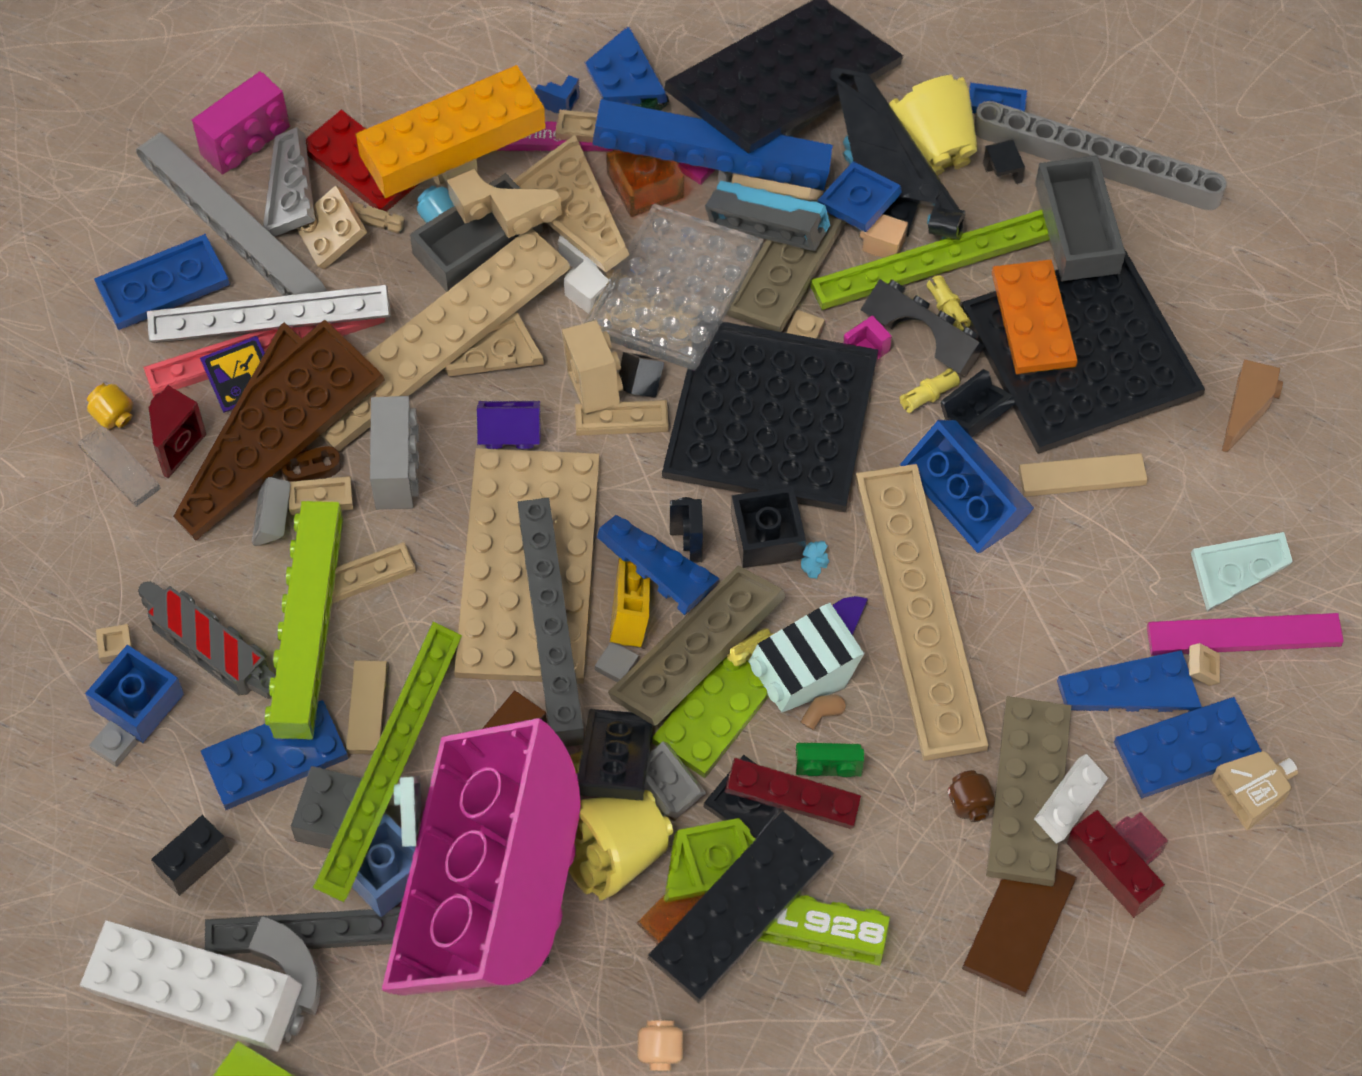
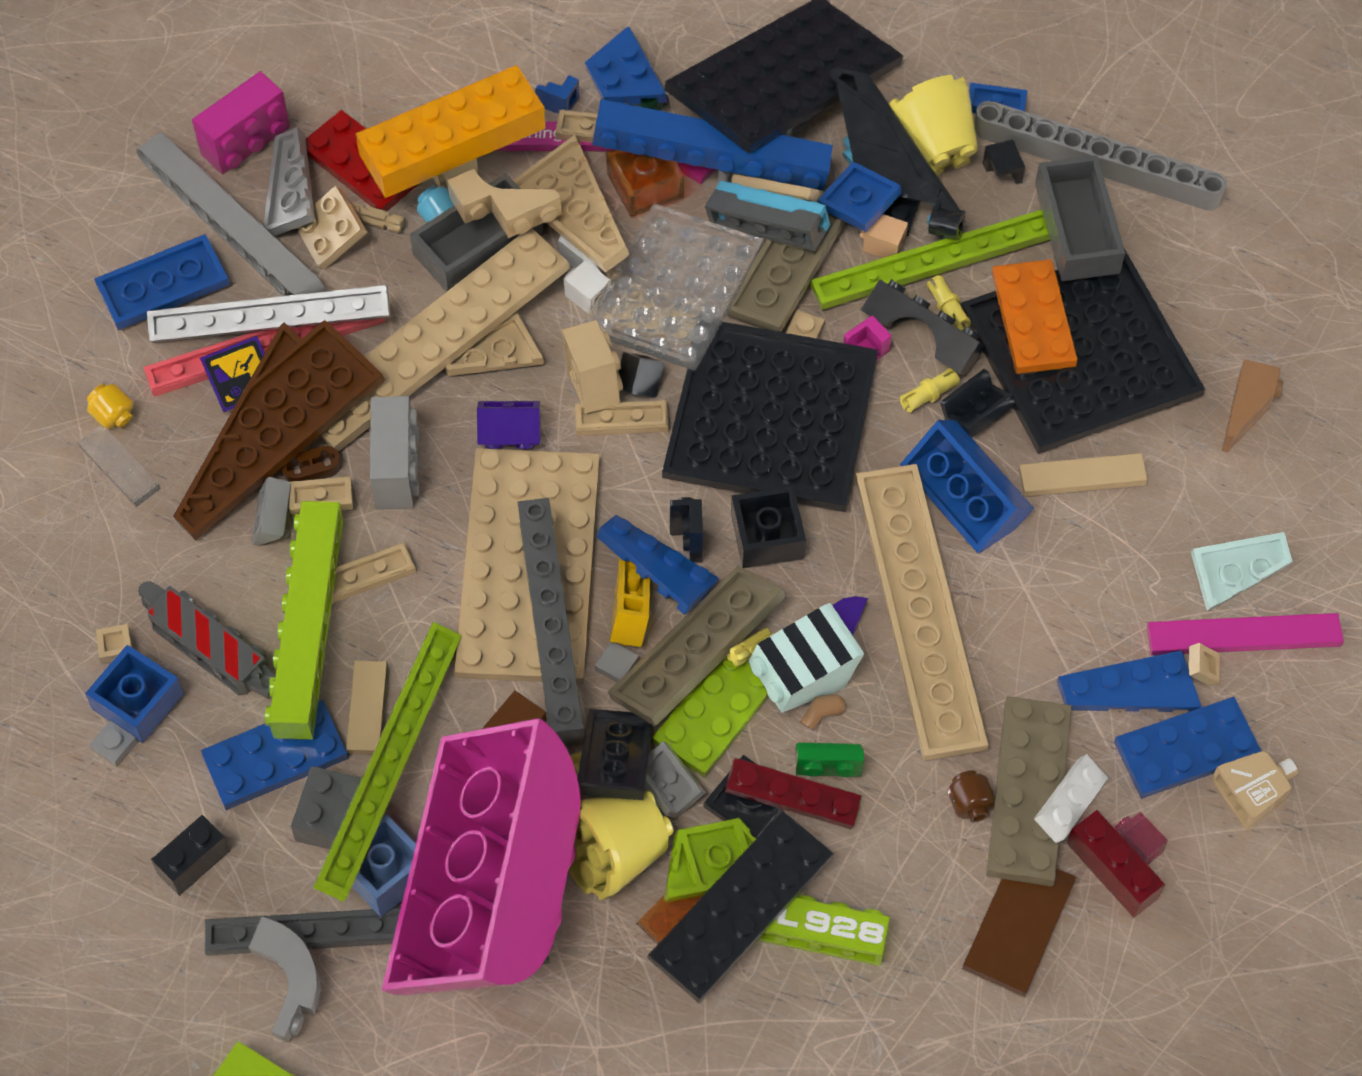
(174, 428): dark red slope -> none
(191, 985): white brick -> none
(409, 797): light aqua wing -> none
(660, 1045): light nougat head -> none
(814, 558): medium azure plant -> none

